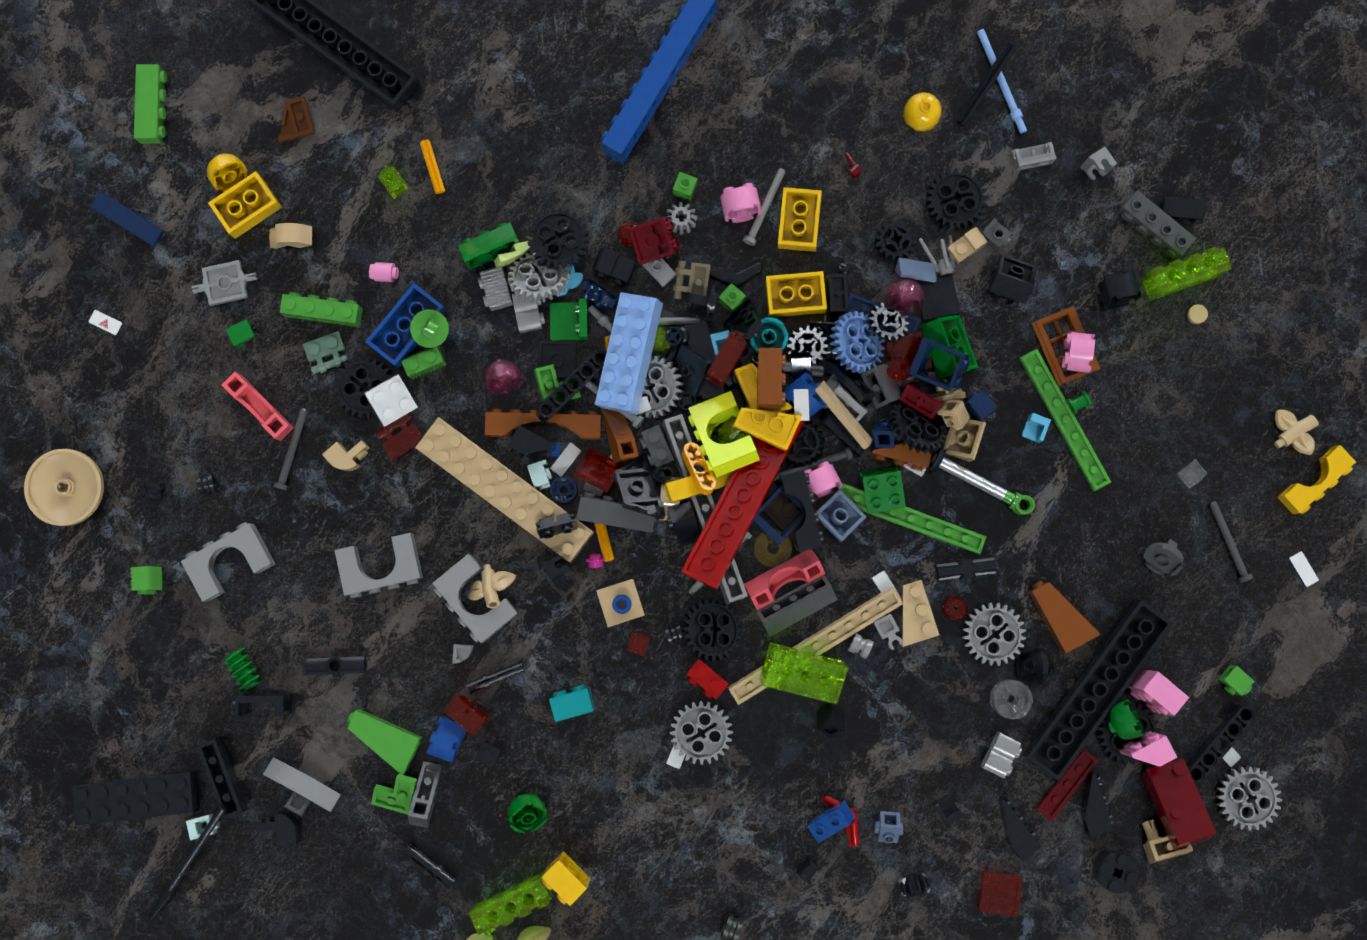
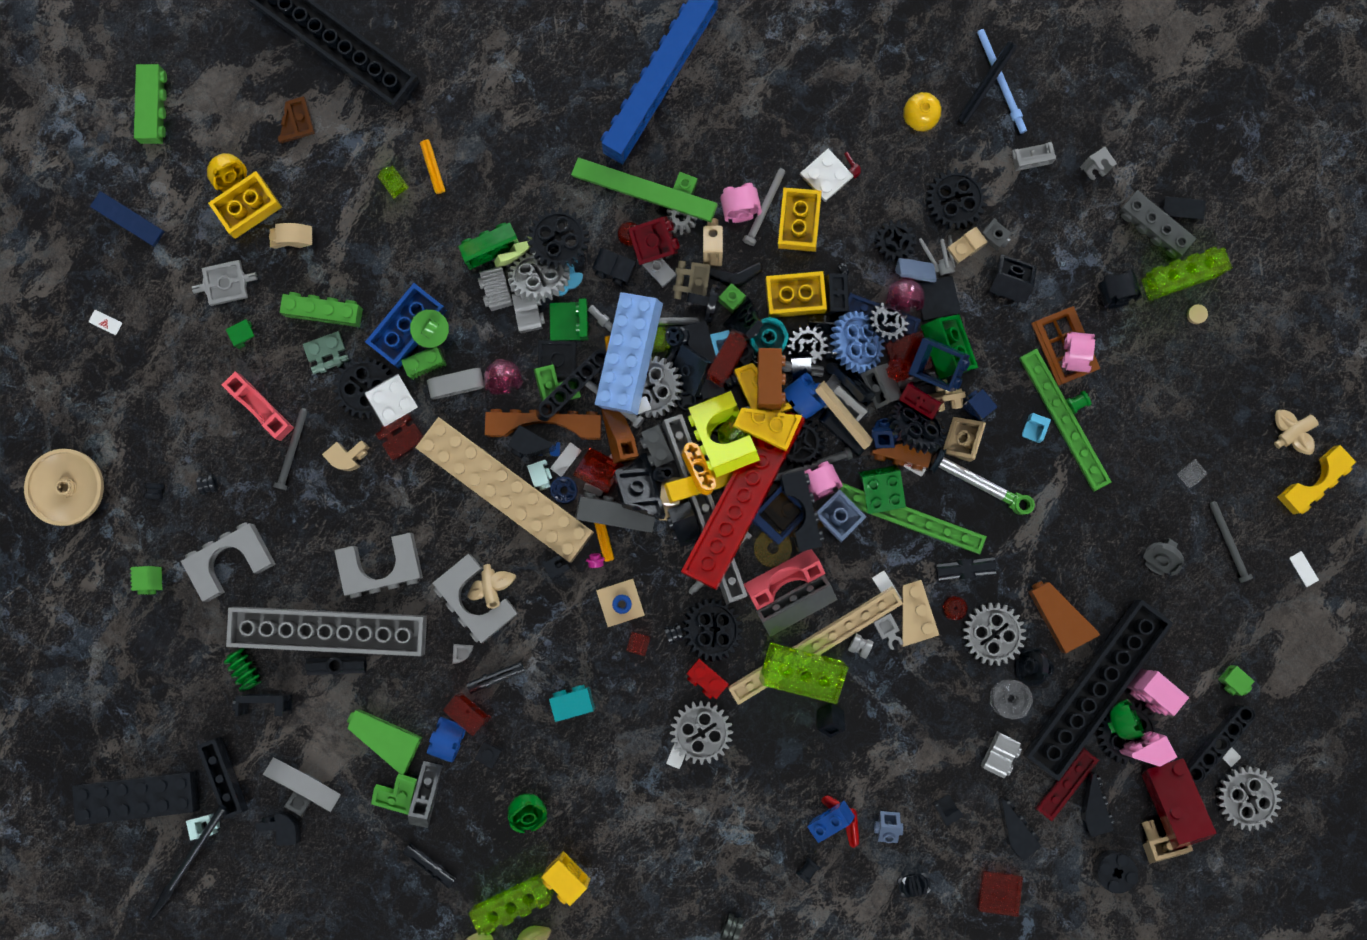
(326, 631): none -> light grey brick
(383, 272): bright pink brick -> none
(455, 383): none -> light grey beam
(548, 528): black hinge -> none
(599, 294): dark blue plate -> none
(644, 190): none -> bright green tile
(713, 243): none -> tan torso
(801, 403): white sticker -> none
(826, 174): none -> white plate
(954, 414): tan brick -> none

